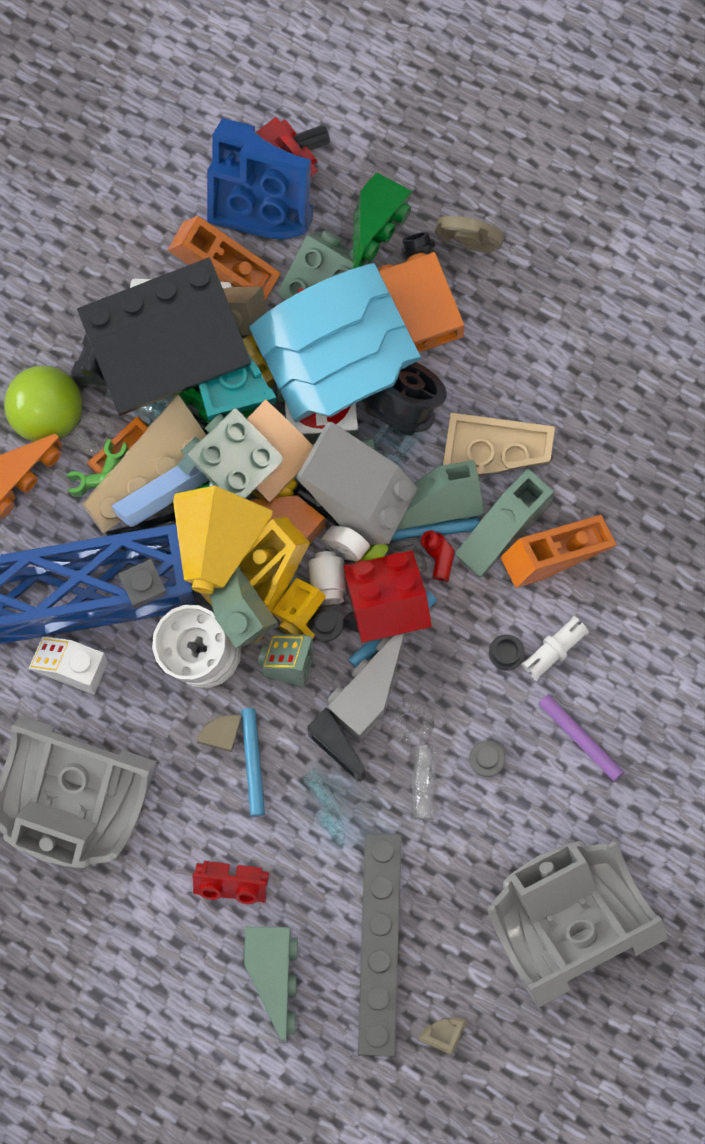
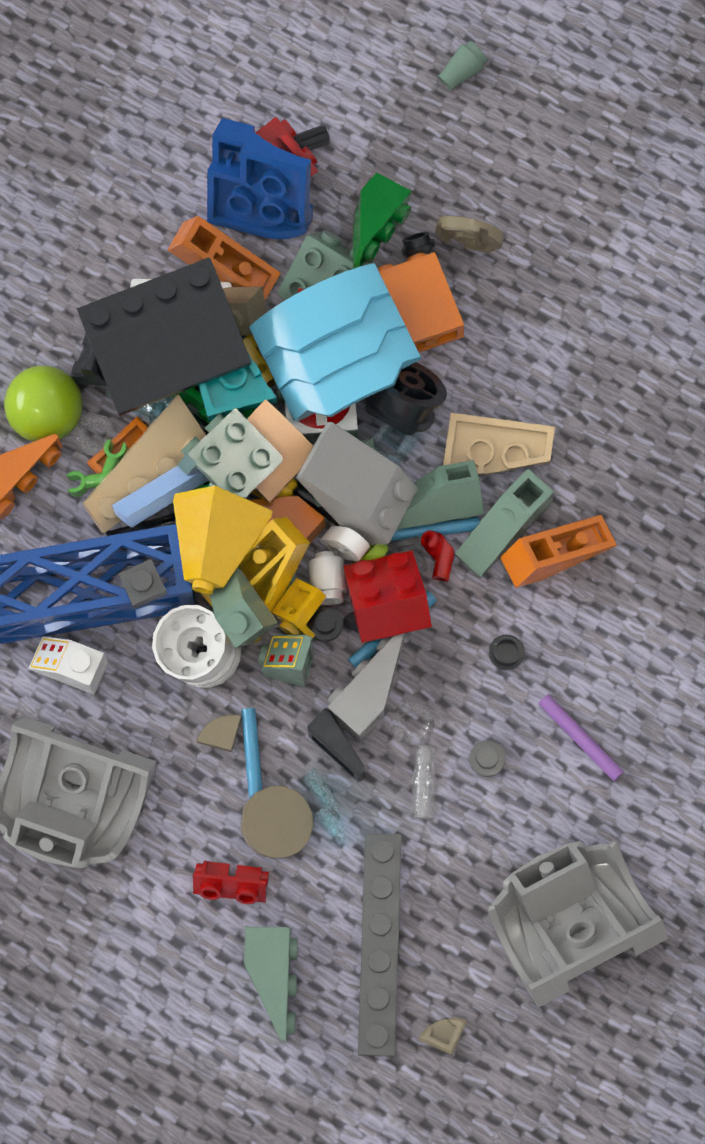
(276, 822): none -> dark tan tile
(464, 64): none -> sand green cone
(555, 648): white pin -> none

